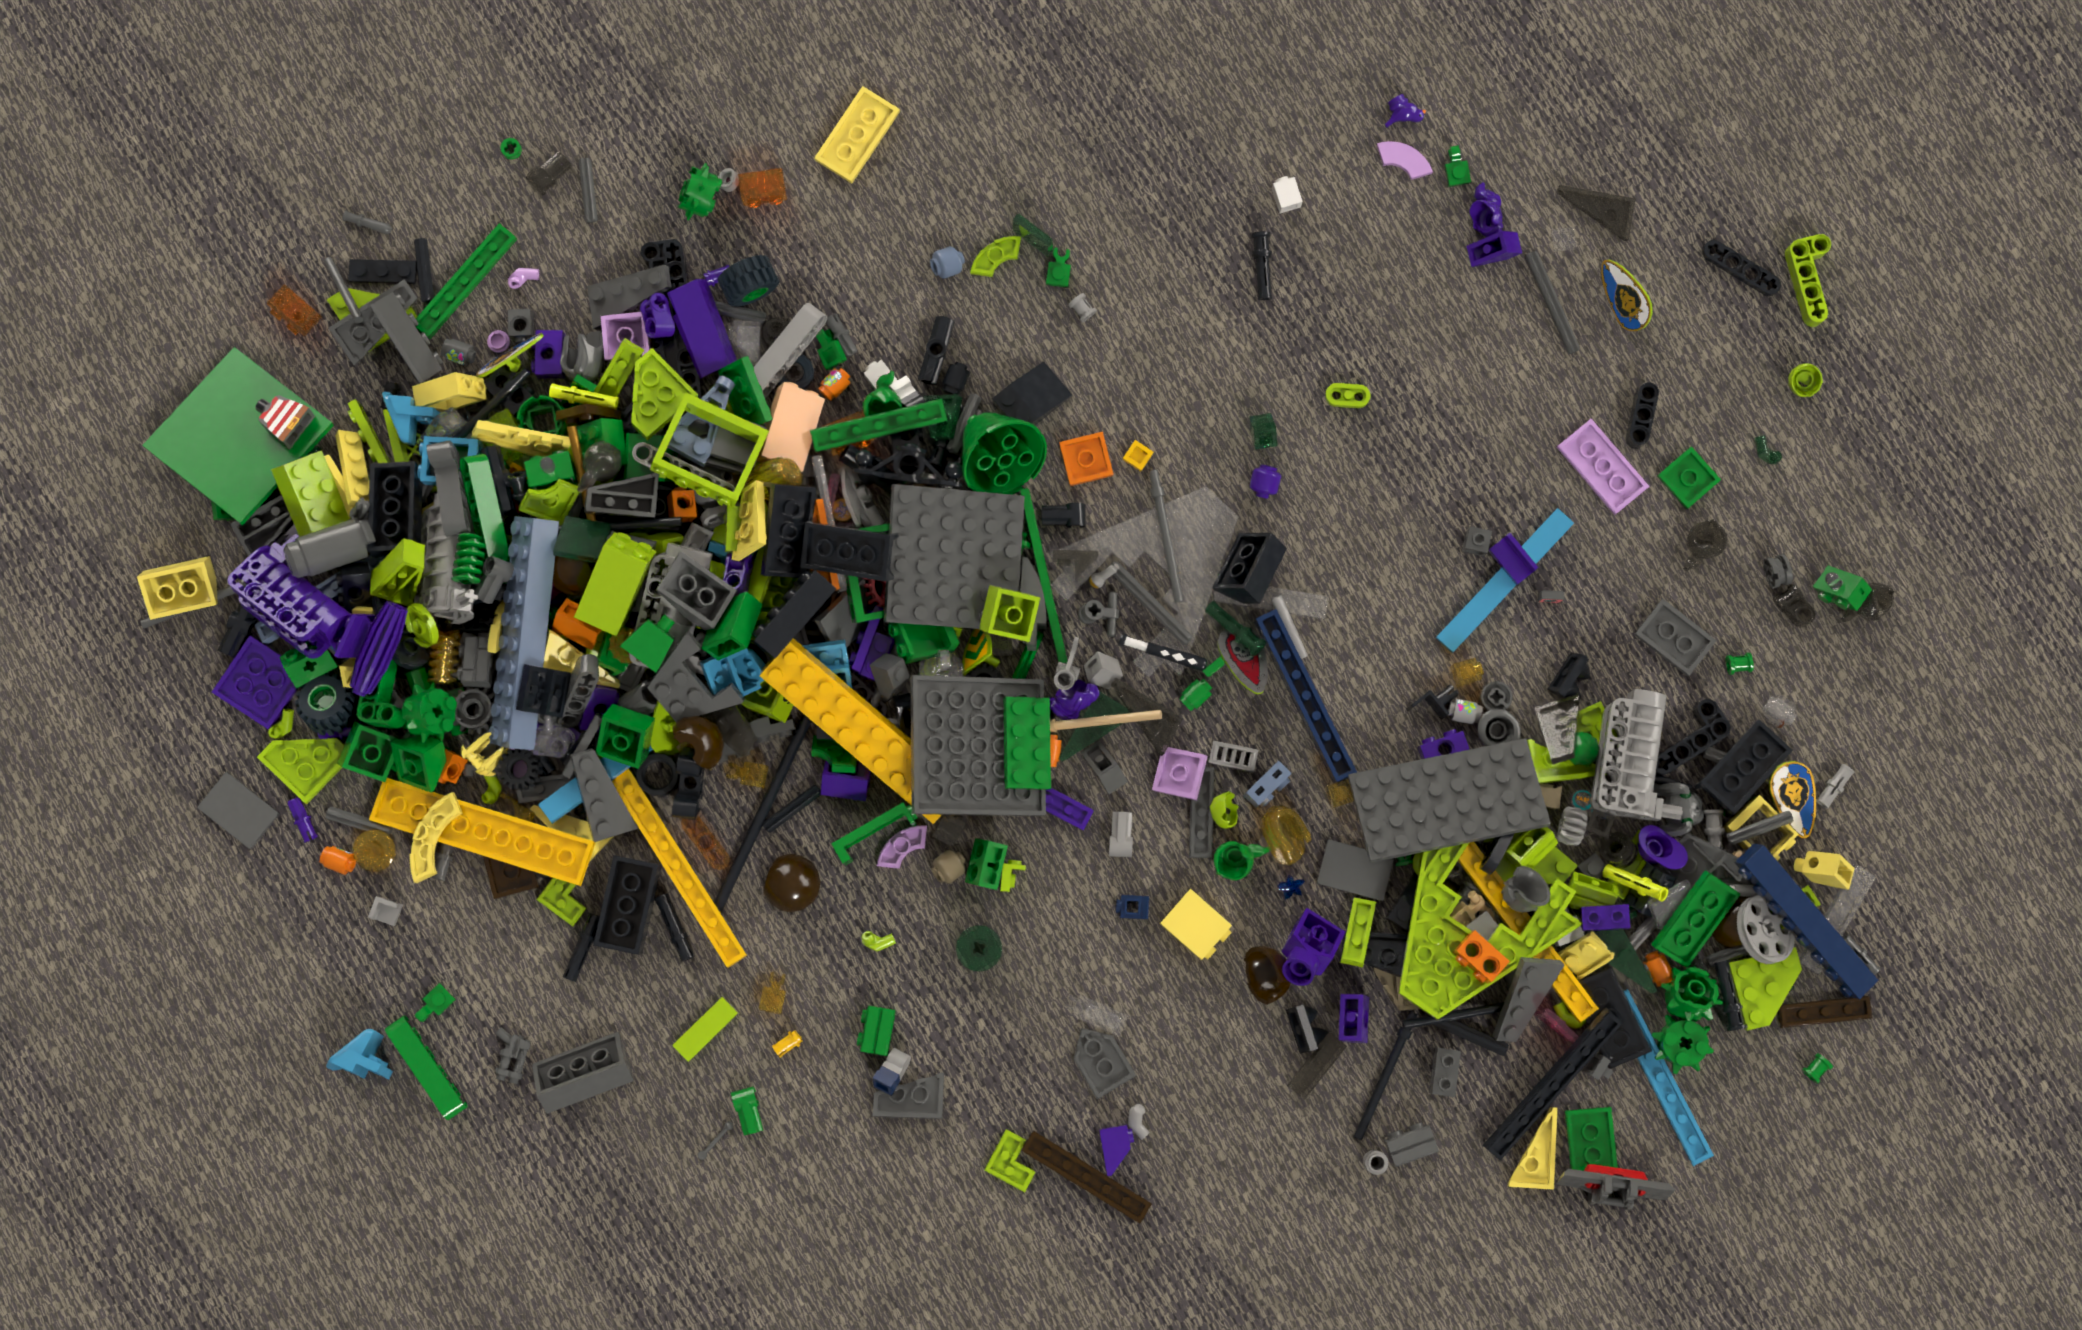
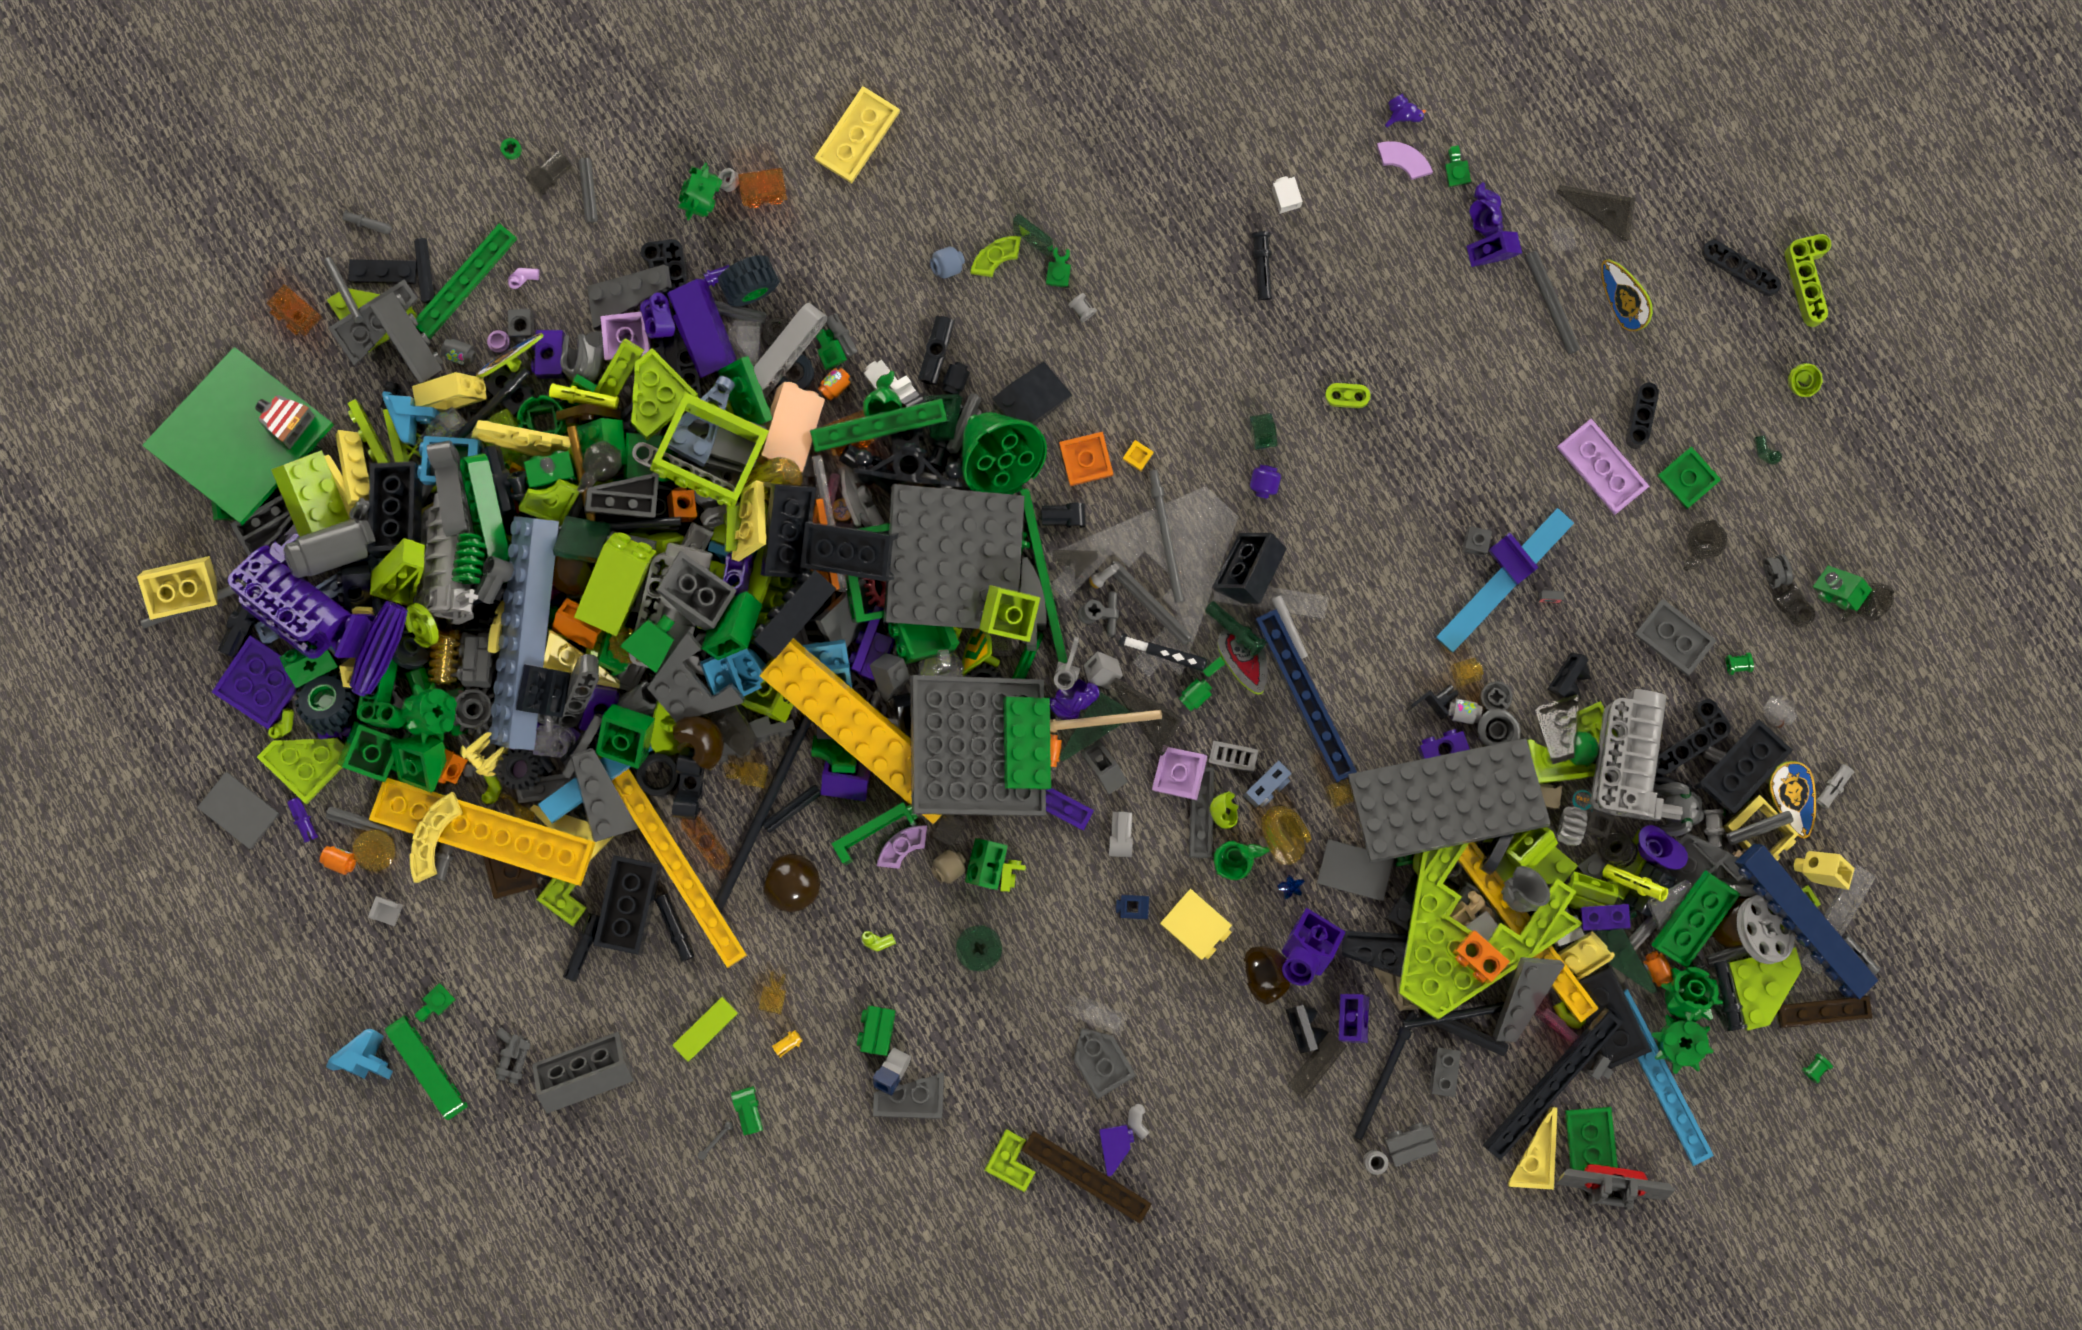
(1358, 932): lime tile -> none

